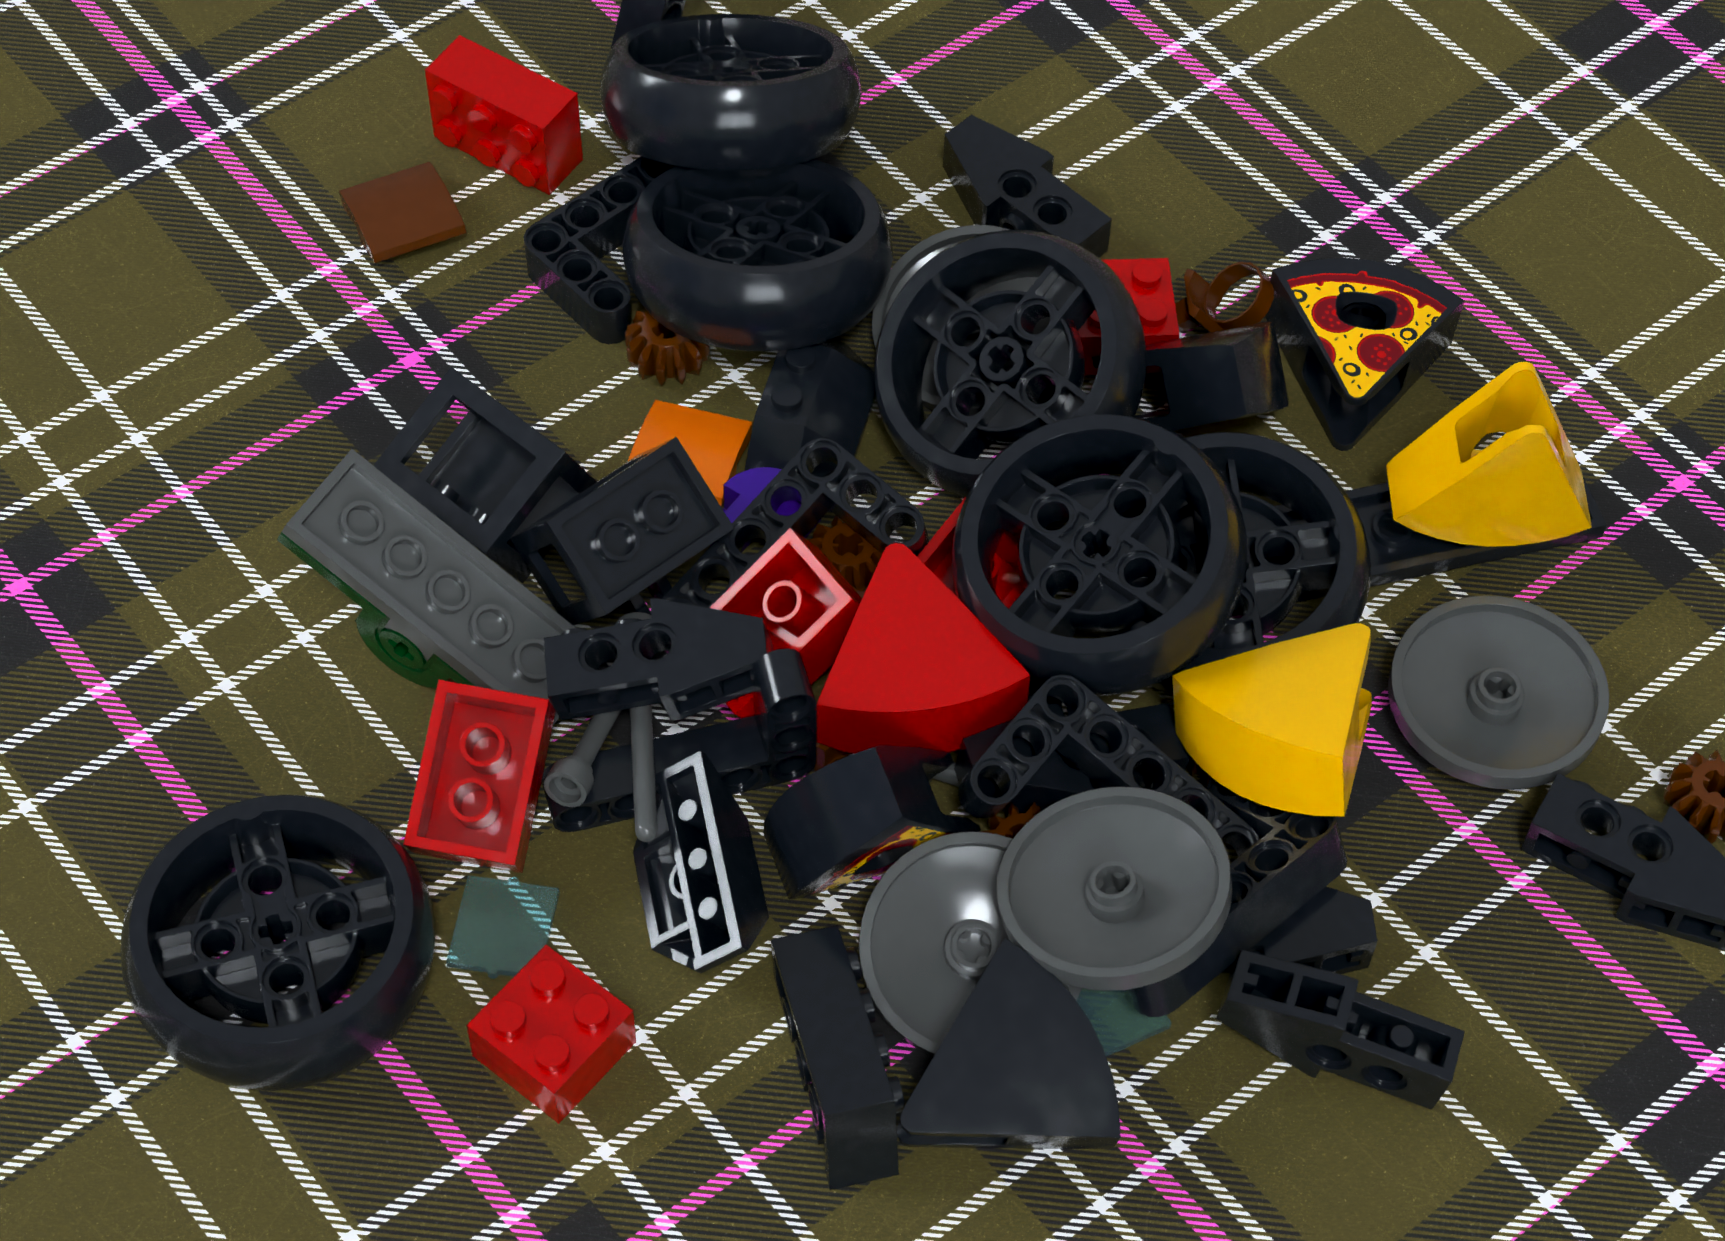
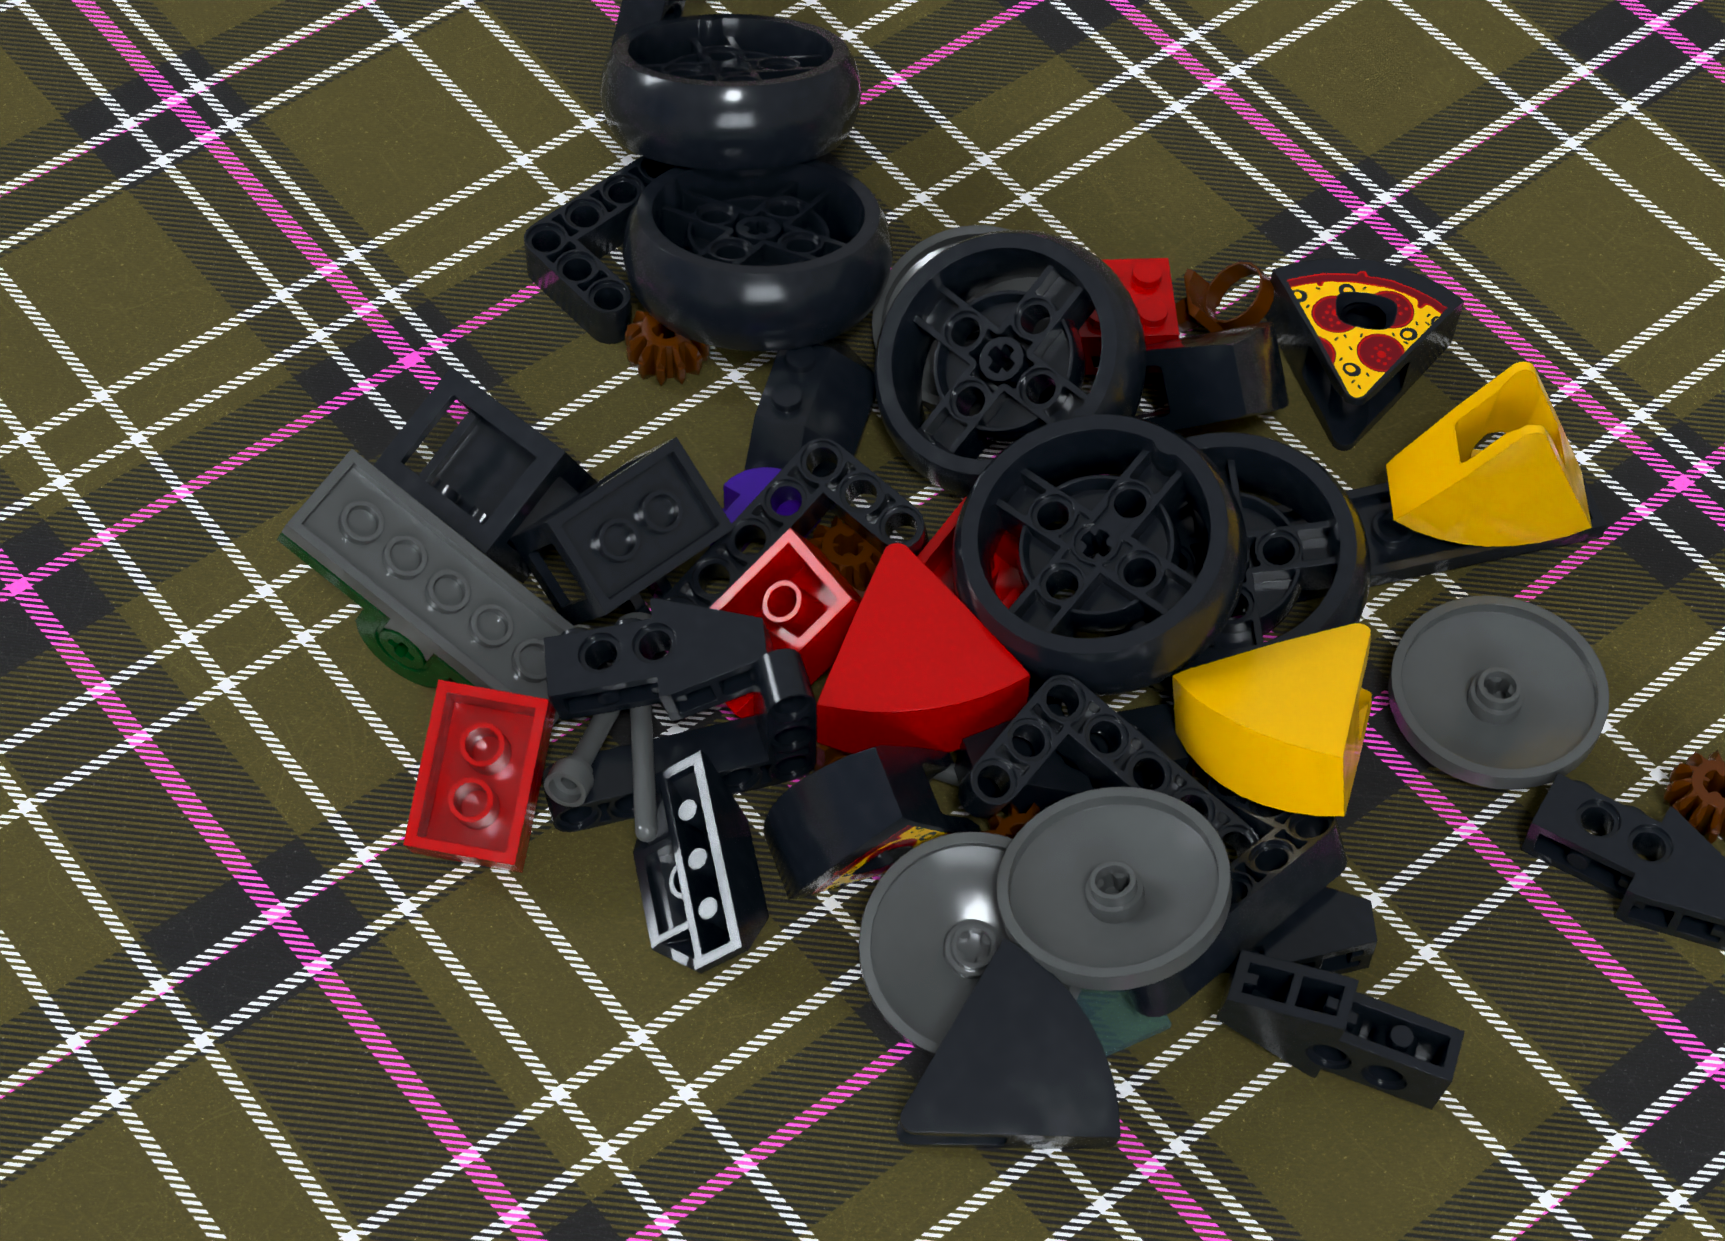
(243, 853): black wheel -> none
(402, 212): reddish brown slope -> none
(501, 925): clear light blue piece -> none
(504, 114): red brick -> none
(552, 1033): red brick -> none
(709, 439): orange slope -> none
(839, 1055): black wedge -> none
(1013, 186): black brick -> none

